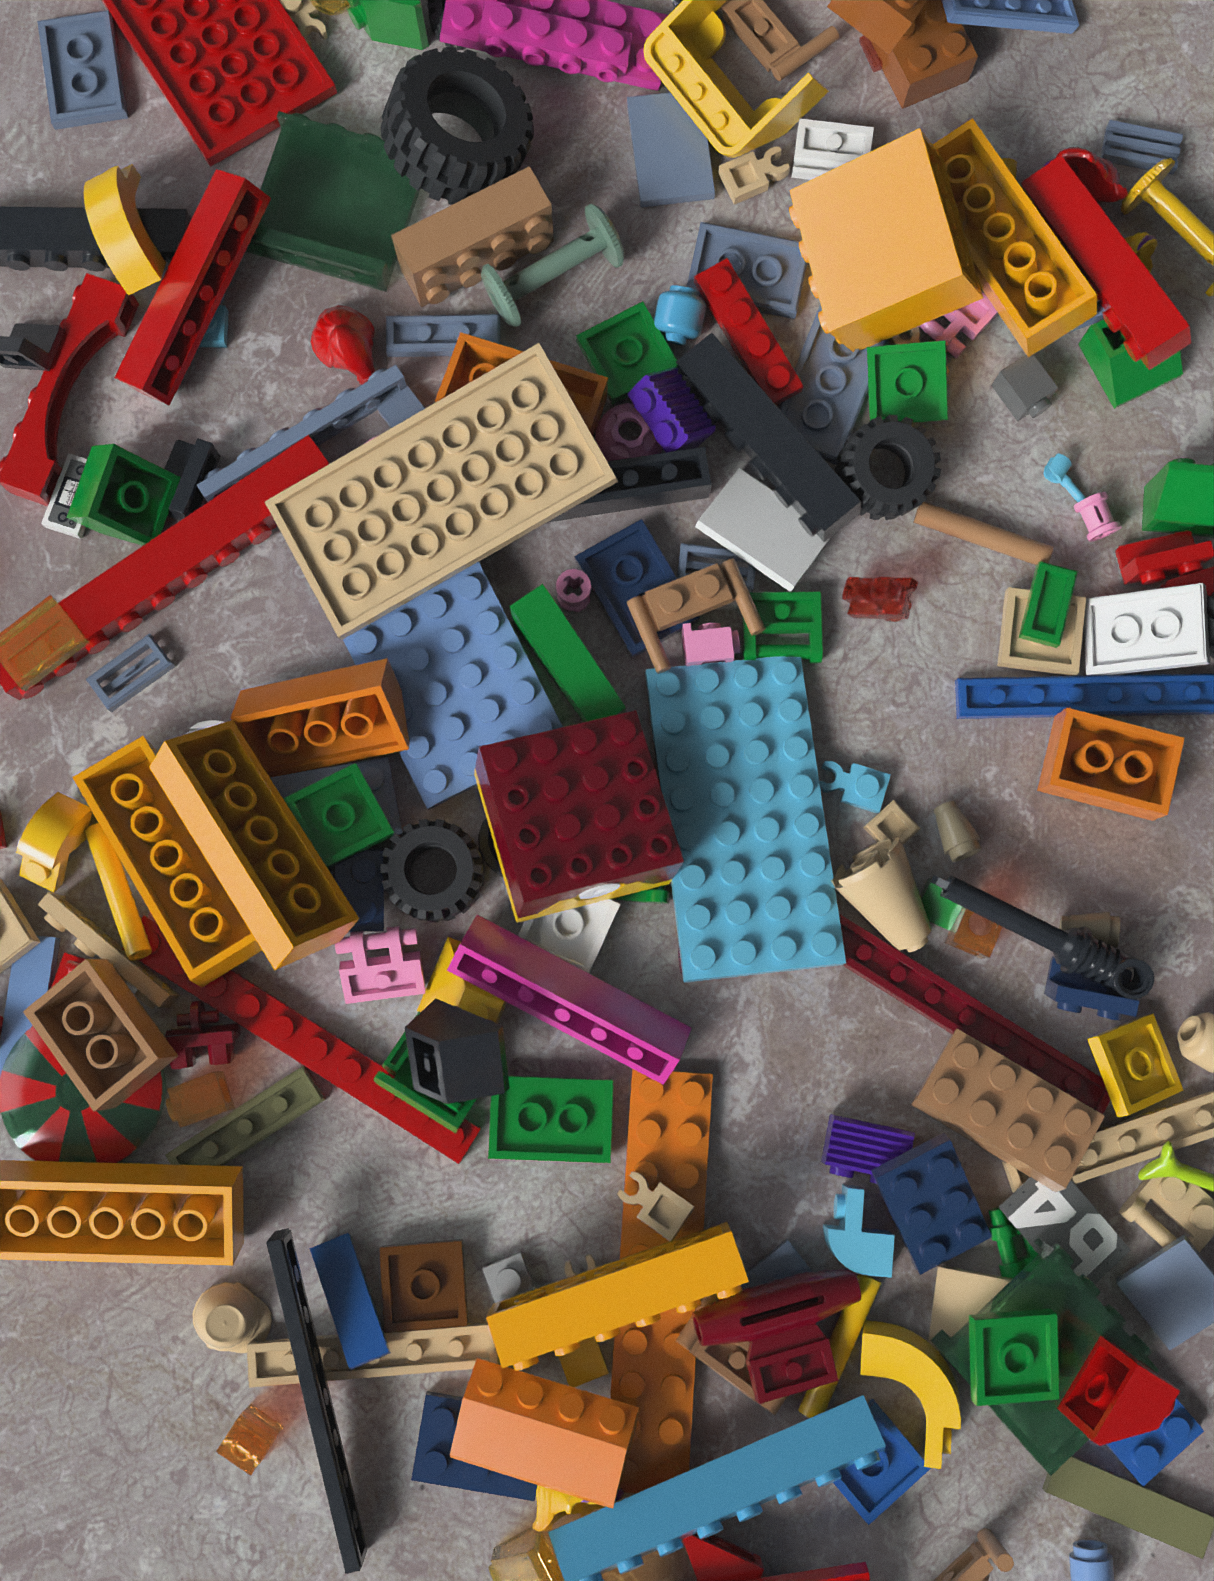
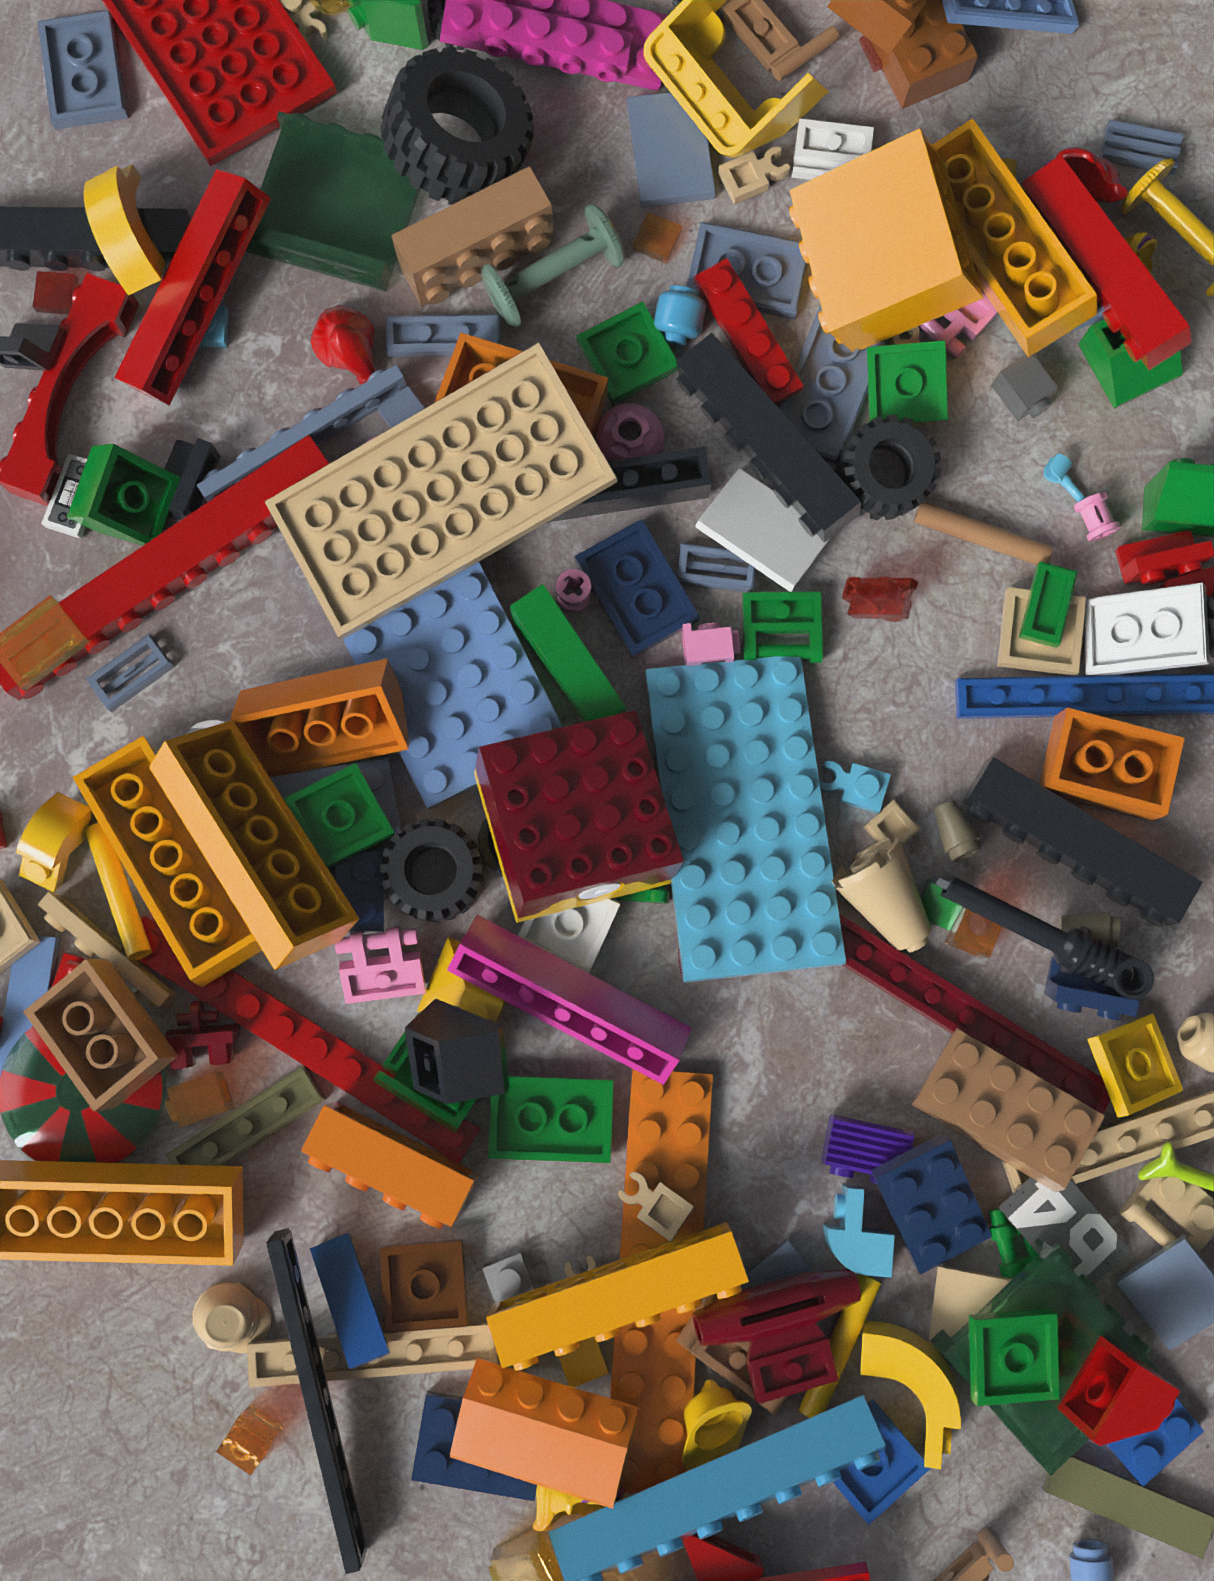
(54, 292): none -> clear red tile
(389, 1163): none -> orange brick
(657, 237): none -> clear orange tile
(671, 411): dark purple brick -> none
(687, 599): medium nougat plate -> none
(713, 1425): none -> yellow piece
(1081, 843): none -> black brick

